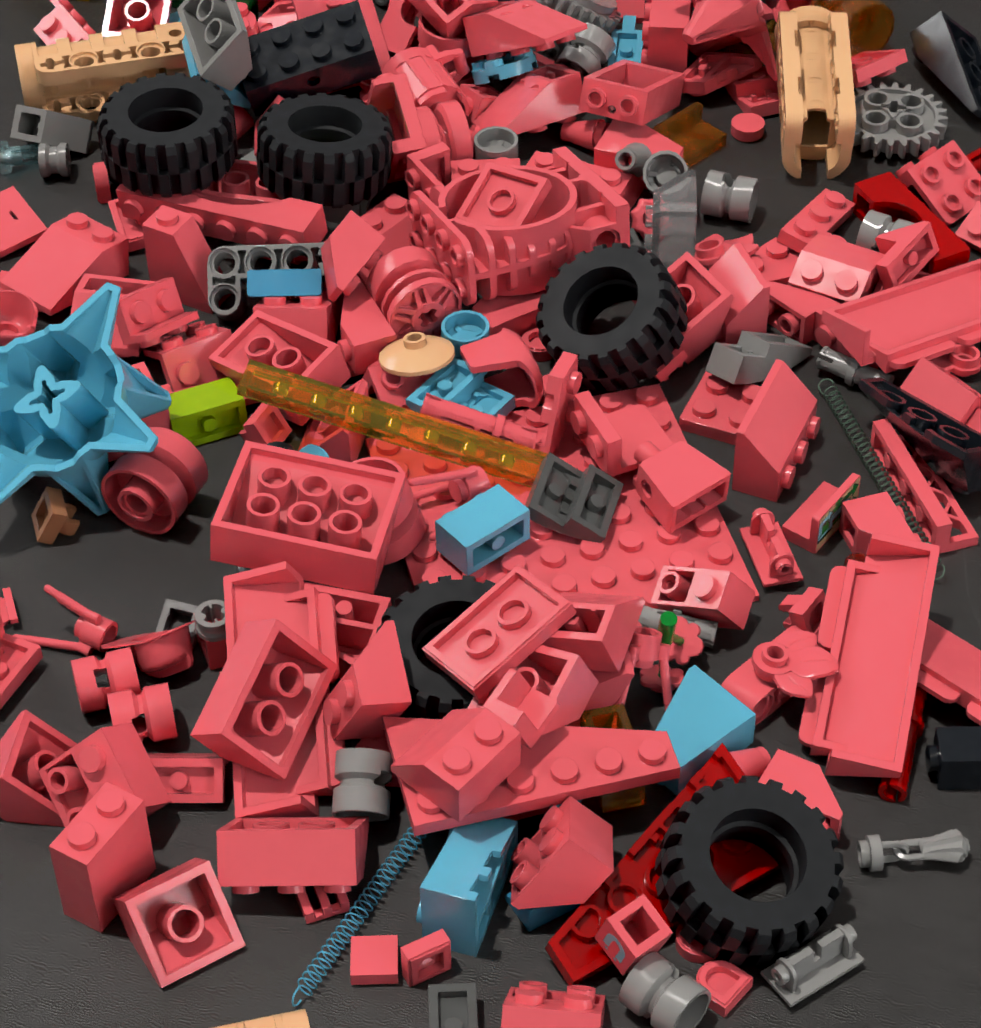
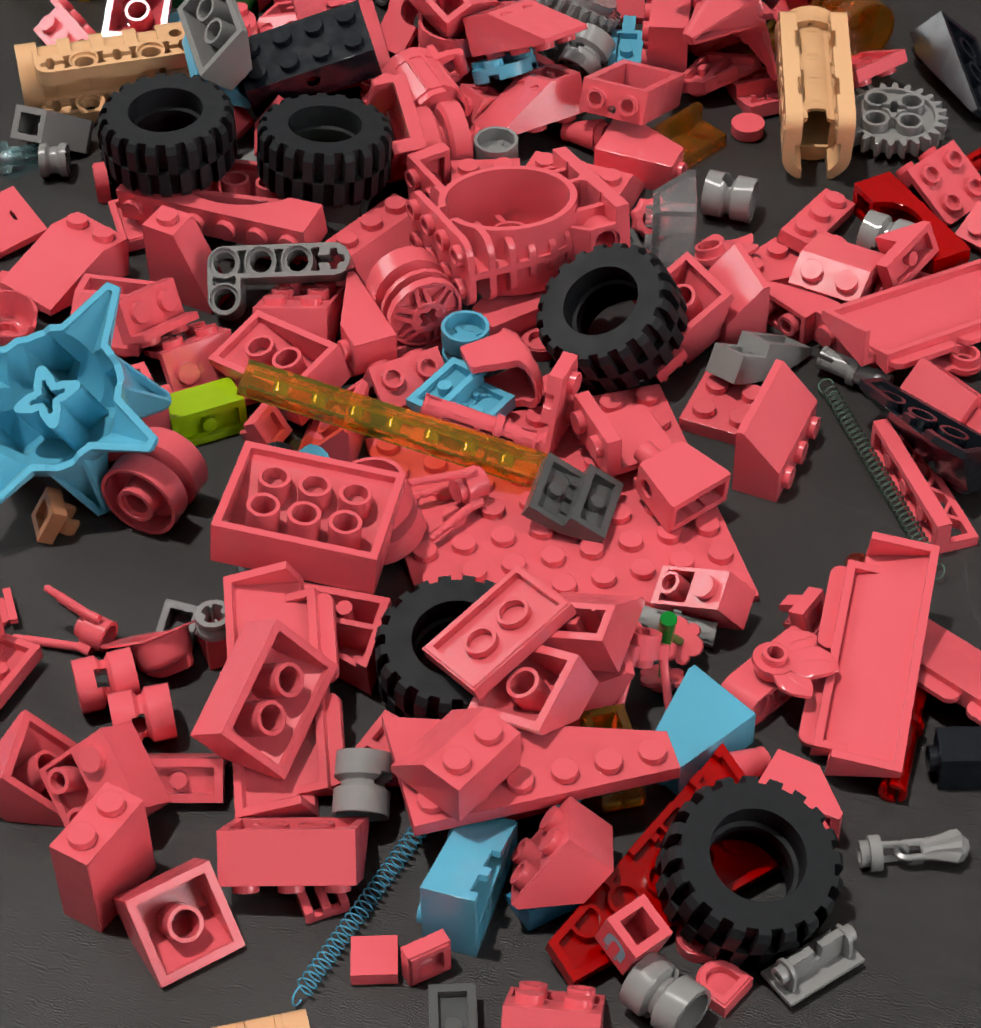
(284, 282): dark azure slope -> none
(346, 252): coral slope -> none
(369, 689): coral slope -> none
(416, 355): light nougat dish -> none
(482, 529): medium azure brick -> none
(504, 197): coral plate -> none
(522, 706): coral panel -> none
(640, 154): light grey cone -> none
(662, 168): light grey wheel -> none
(770, 550): coral hinge -> none
(820, 514): coral panel -> none
(870, 514): coral slope -> none

